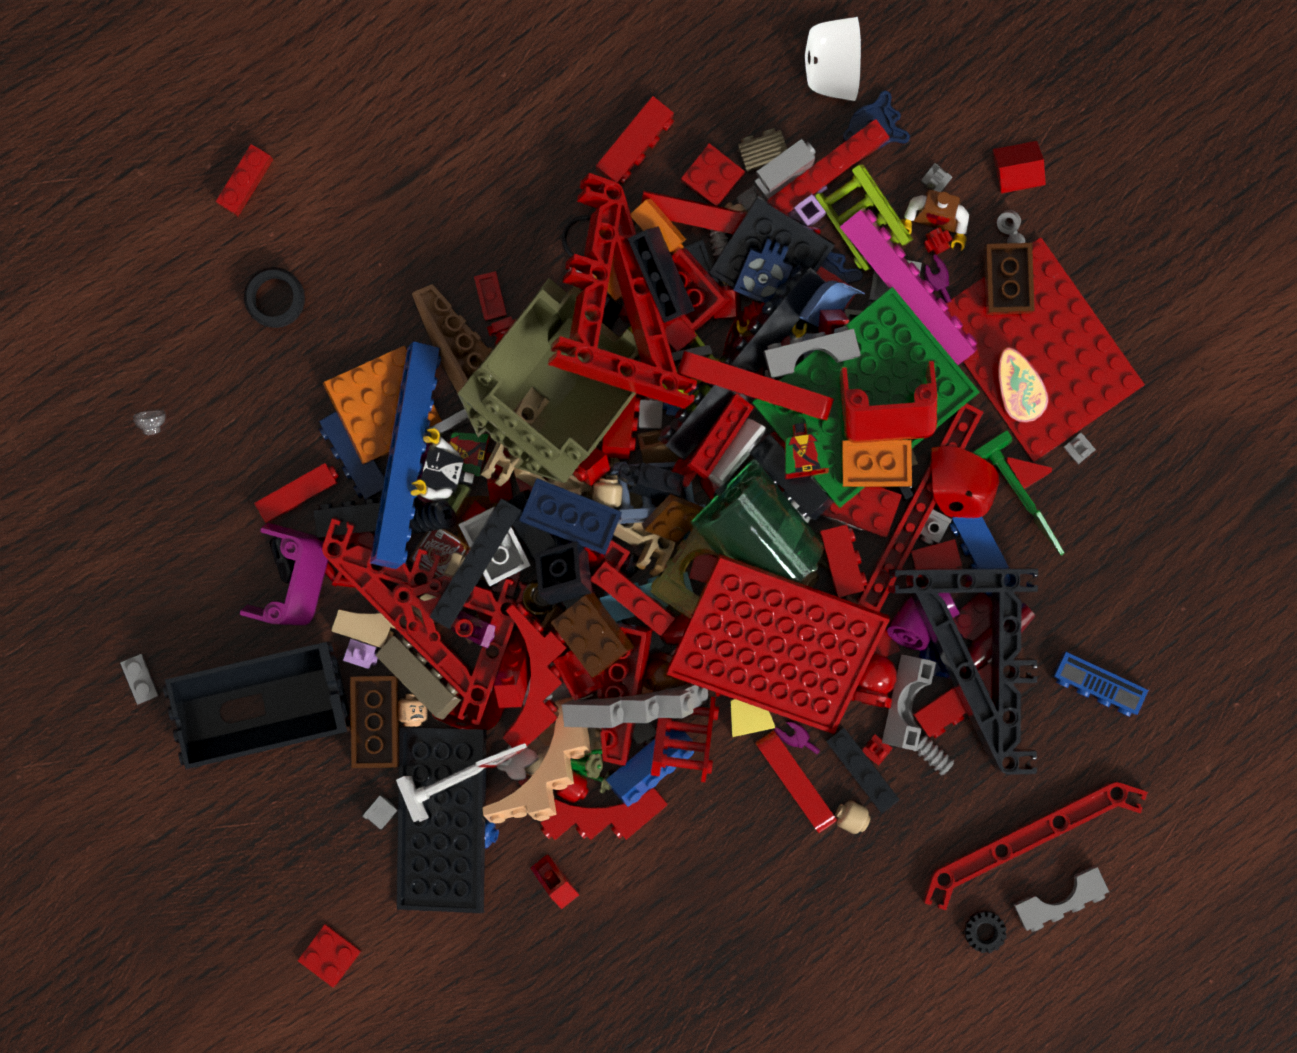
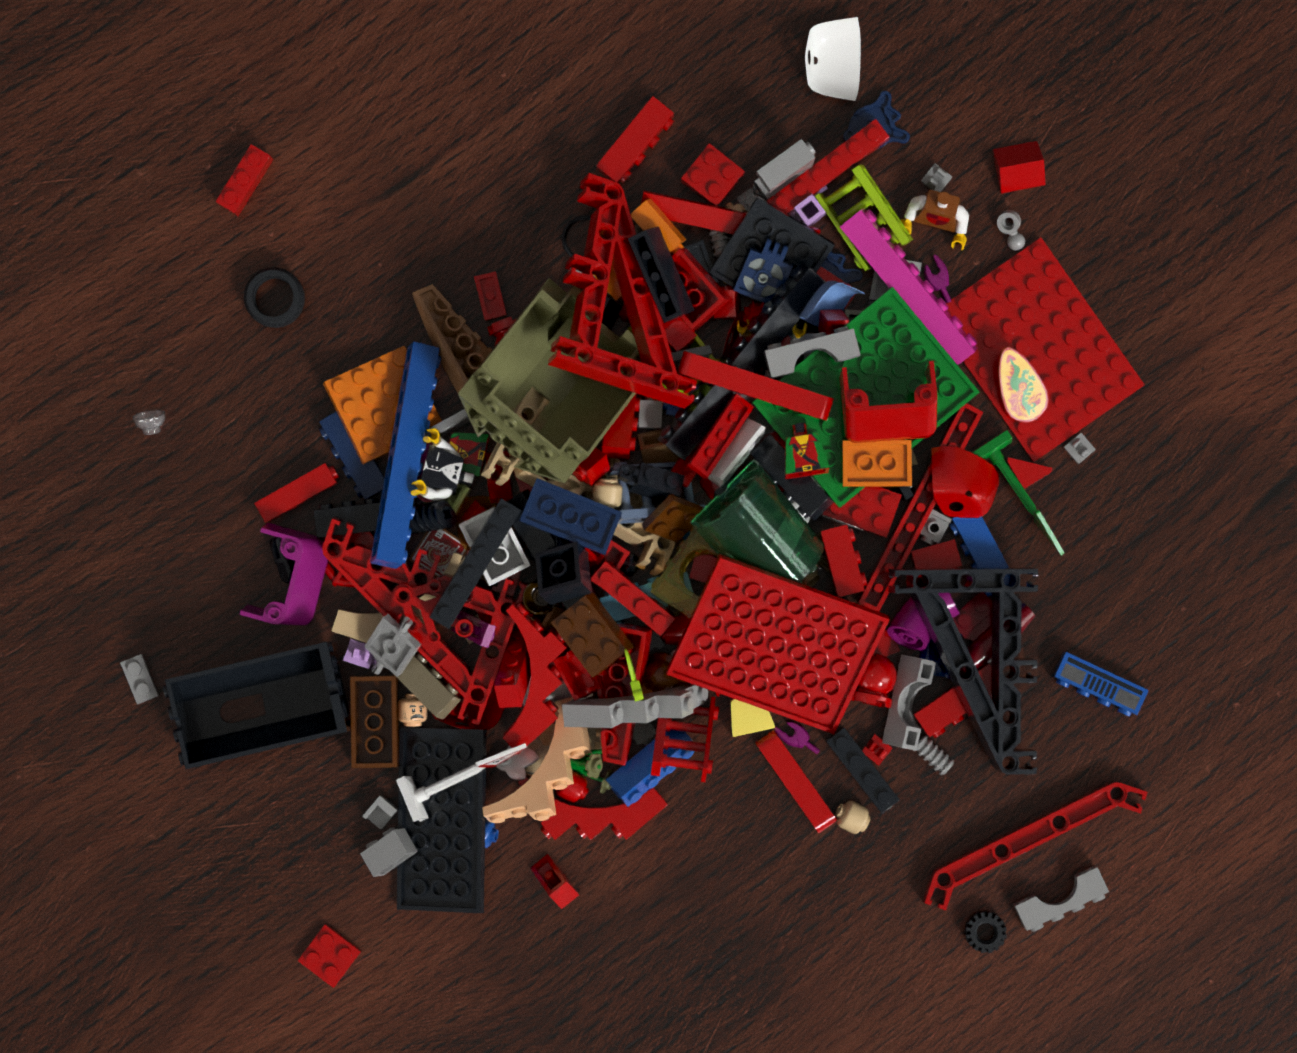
(388, 852): none -> light grey brick
(392, 645): none -> light grey plate
(635, 684): none -> lime piece
(761, 150): dark tan brick -> none
(938, 241): red gear -> none
(1009, 278): reddish brown brick -> none

